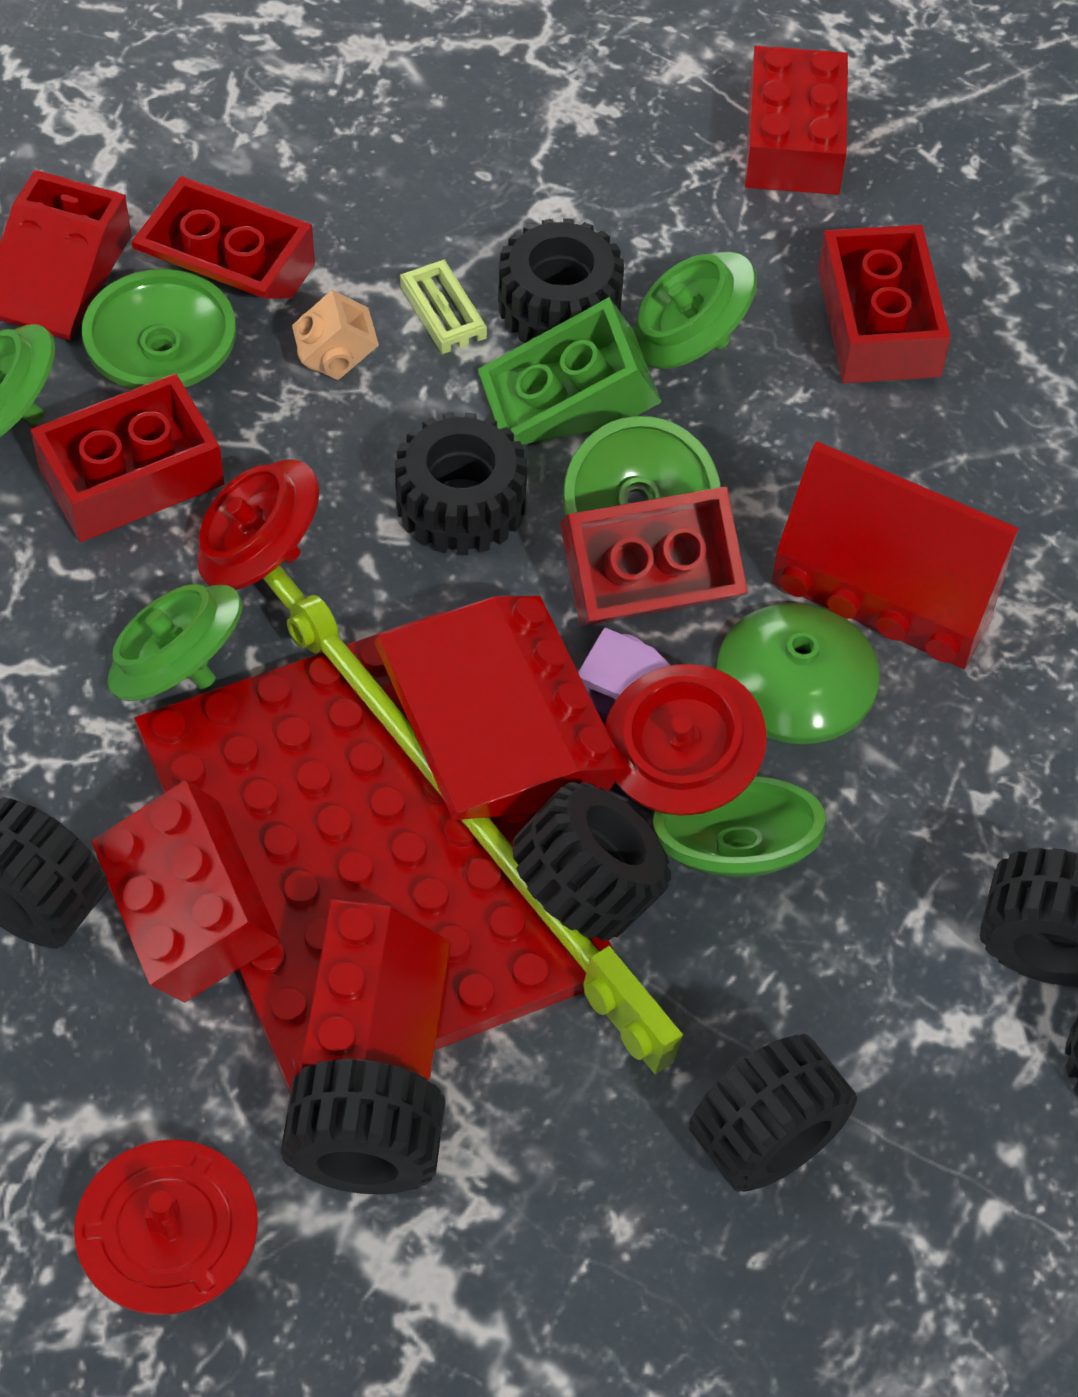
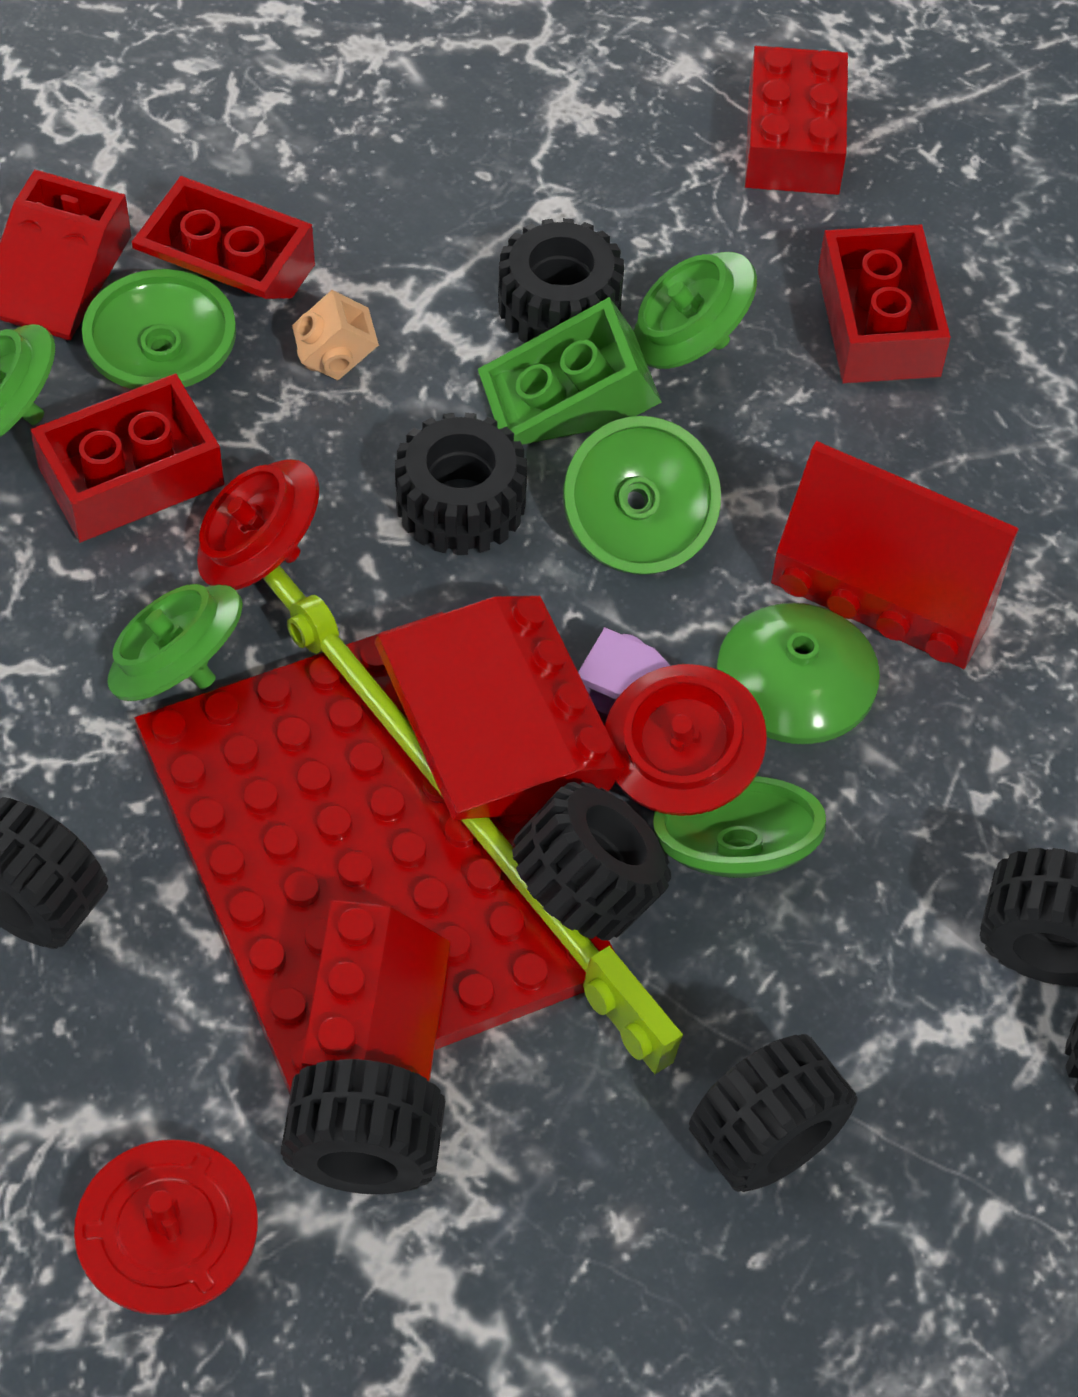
(185, 892): red brick -> none
(457, 333): yellowish green tile -> none
(653, 556): red brick -> none

